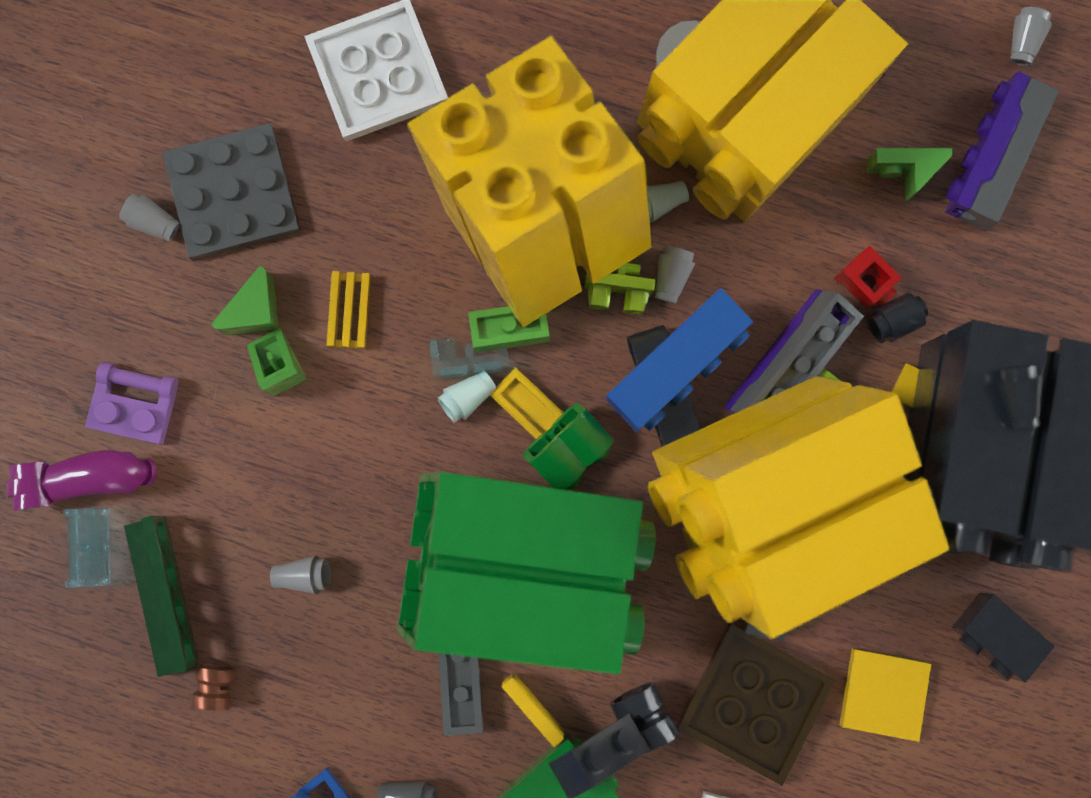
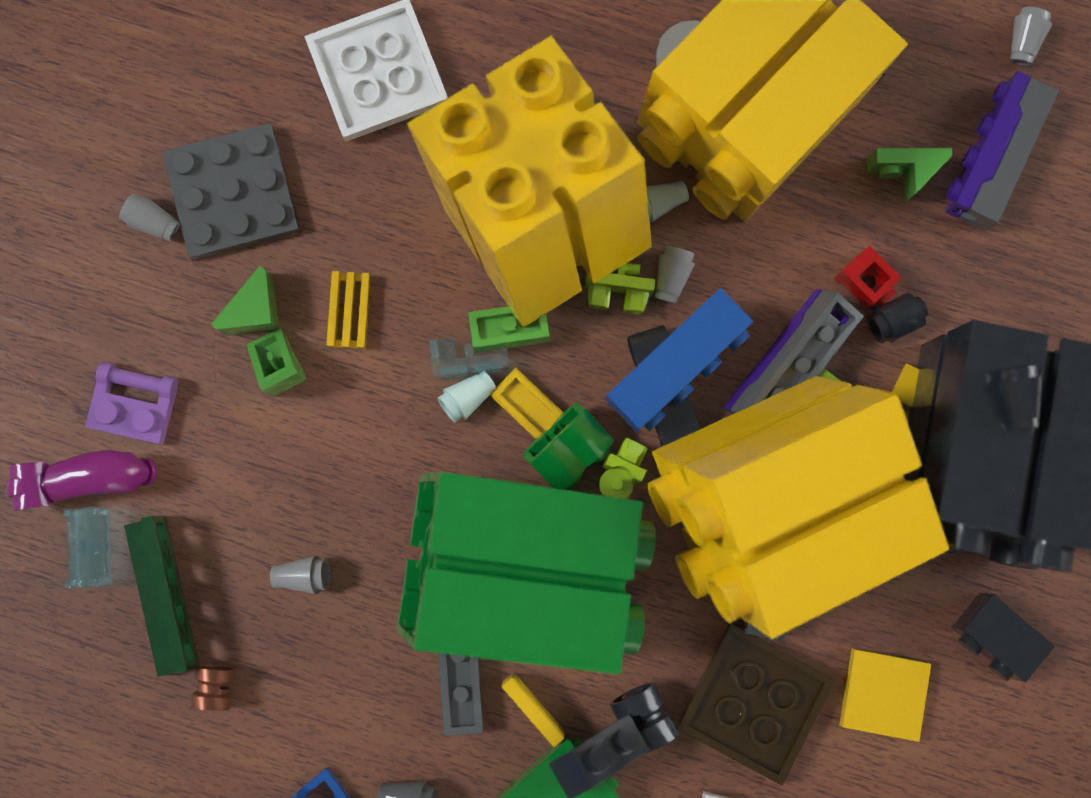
(623, 470): none -> lime hips

